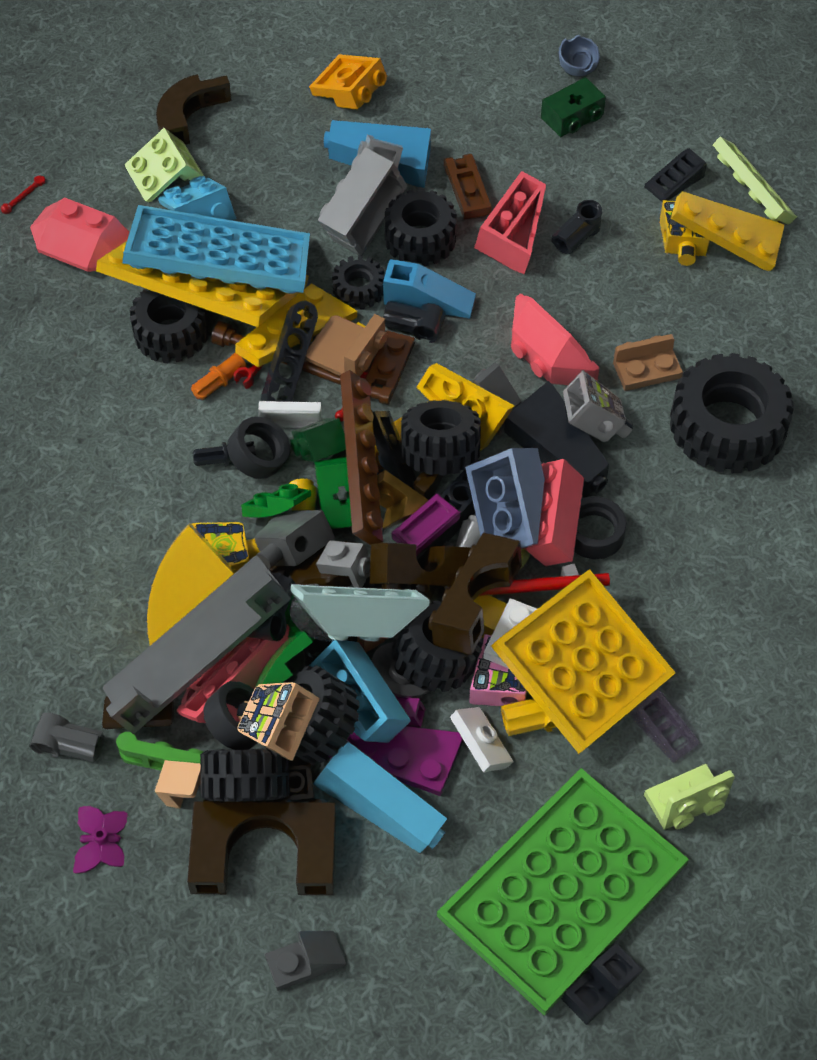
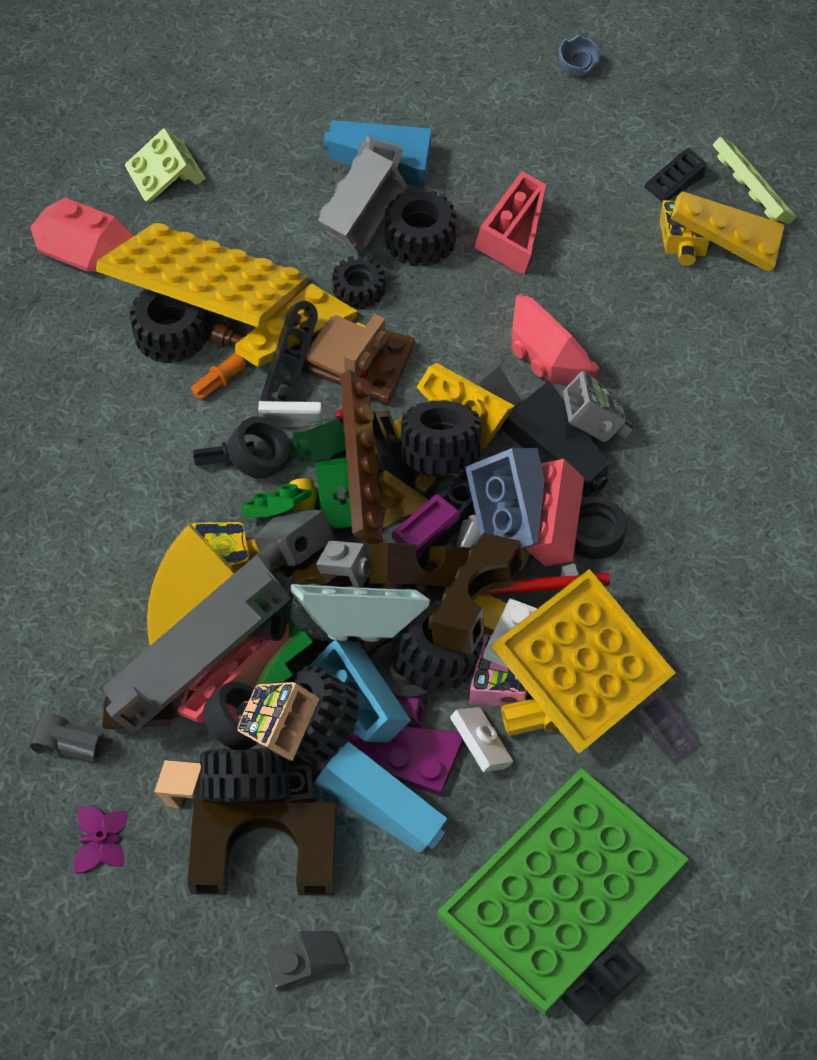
(38, 181): red hinge -> none
(152, 755): bright green plate -> none
(186, 98): dark brown arch -> none
(200, 197): medium azure bracket -> none
(217, 249): medium azure plate -> none
(246, 372): red hand -> none
(350, 80): light orange plate -> none
(418, 285): dark azure slope -> none
(421, 322): black piece -> none
(467, 186): reddish brown plate -> none
(573, 107): dark green brick -> none
(579, 227): black piece -> none
(647, 362): medium nougat bracket -> none
(689, 795): yellowish green bracket -> none
(724, 443): black tyre -> none

